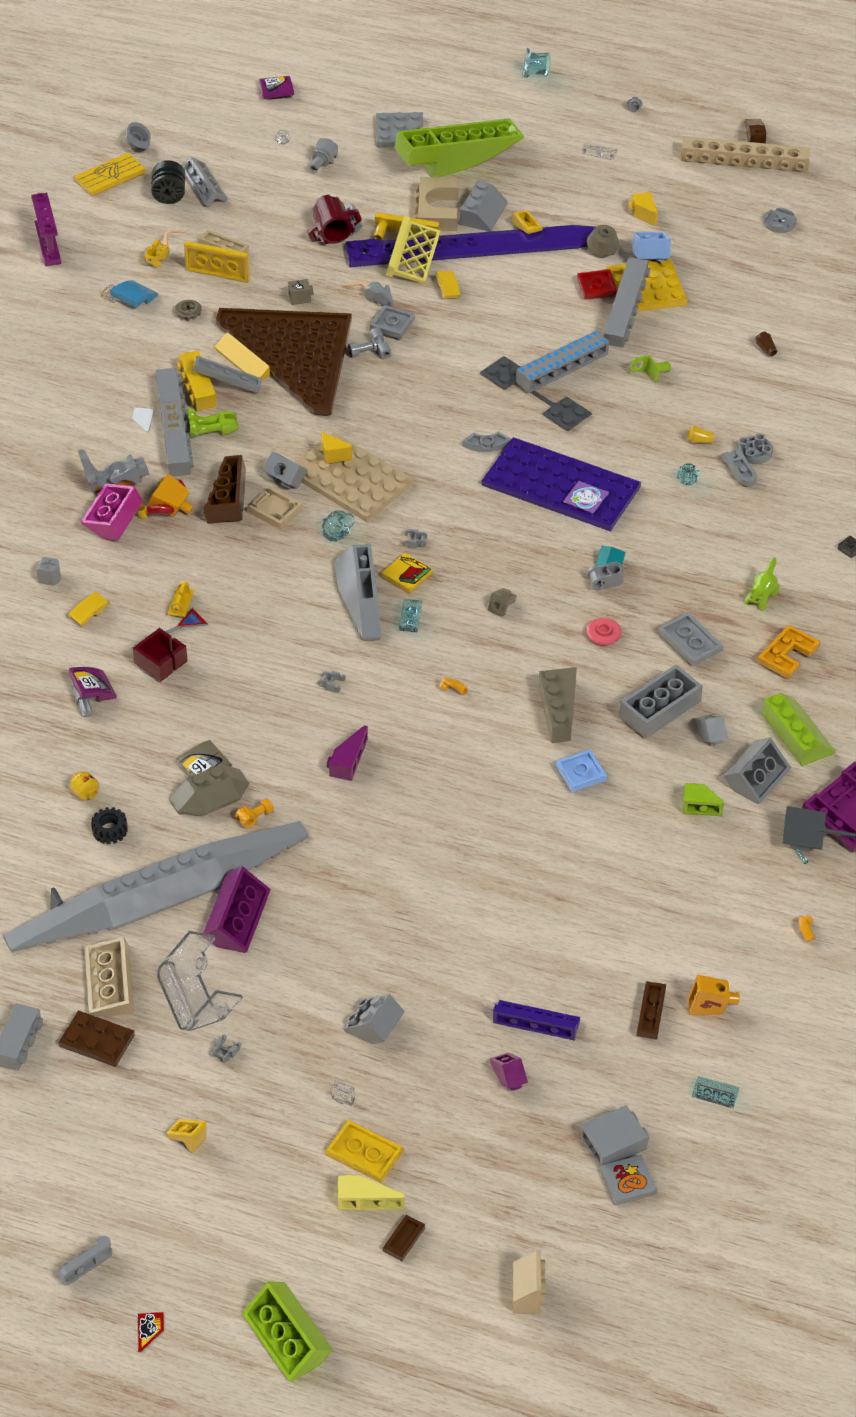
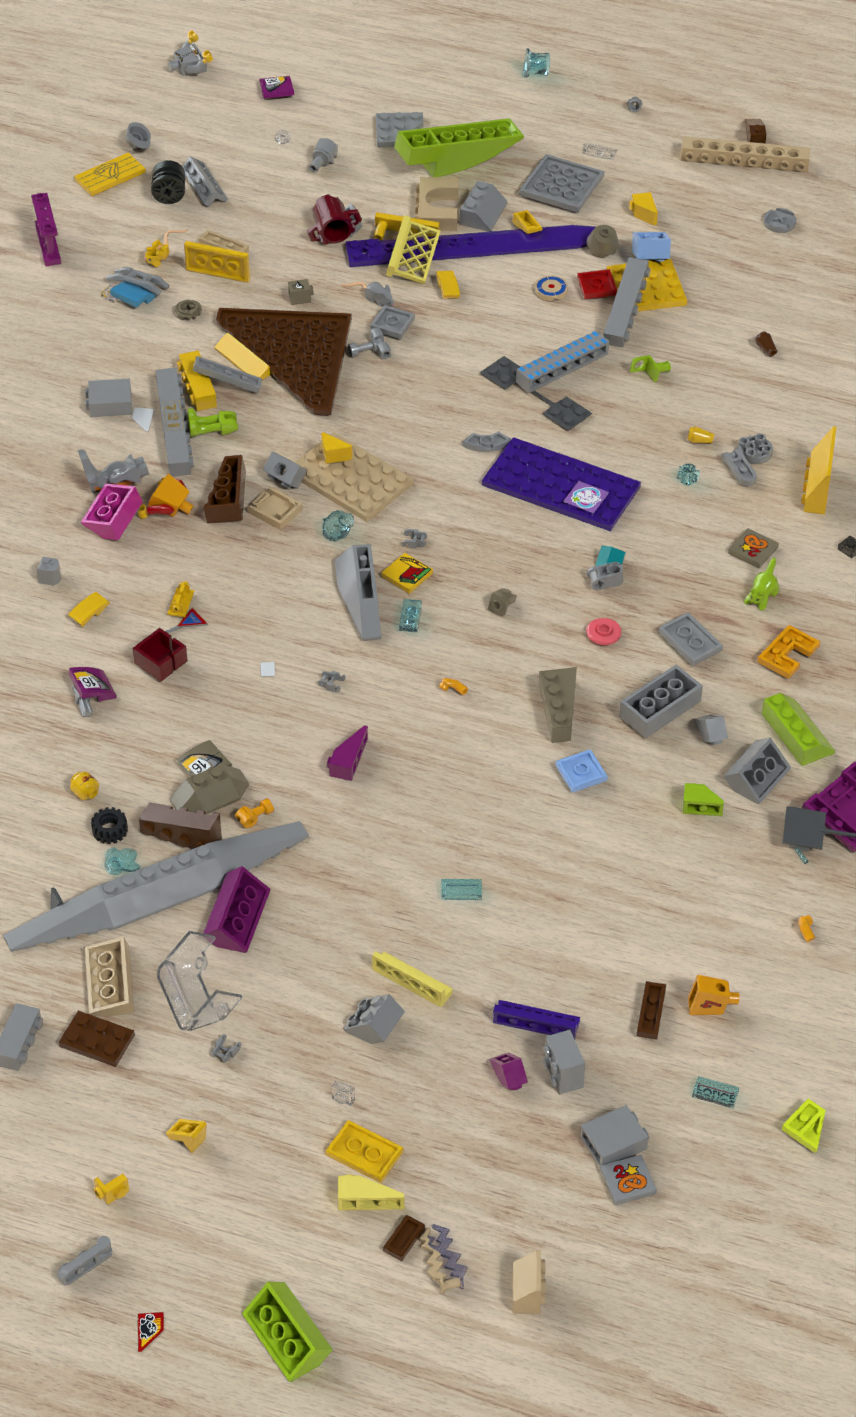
(109, 397): none -> light grey brick
(112, 1190): none -> yellow bracket
(121, 861): none -> clear light blue plate
(128, 275): none -> light grey piece
(180, 825): none -> reddish brown wedge
(189, 58): none -> light grey torso
(267, 669): none -> white sticker
(411, 978): none -> light yellow fence
(457, 1269): none -> piece
(461, 889): none -> clear light blue tile
(551, 288): none -> tan tile
(561, 183): none -> light grey plate
(564, 1062): none -> light grey brick
(753, 548): none -> dark tan tile
(806, 1124): none -> neon yellow wing
(819, 474): none -> yellow slope

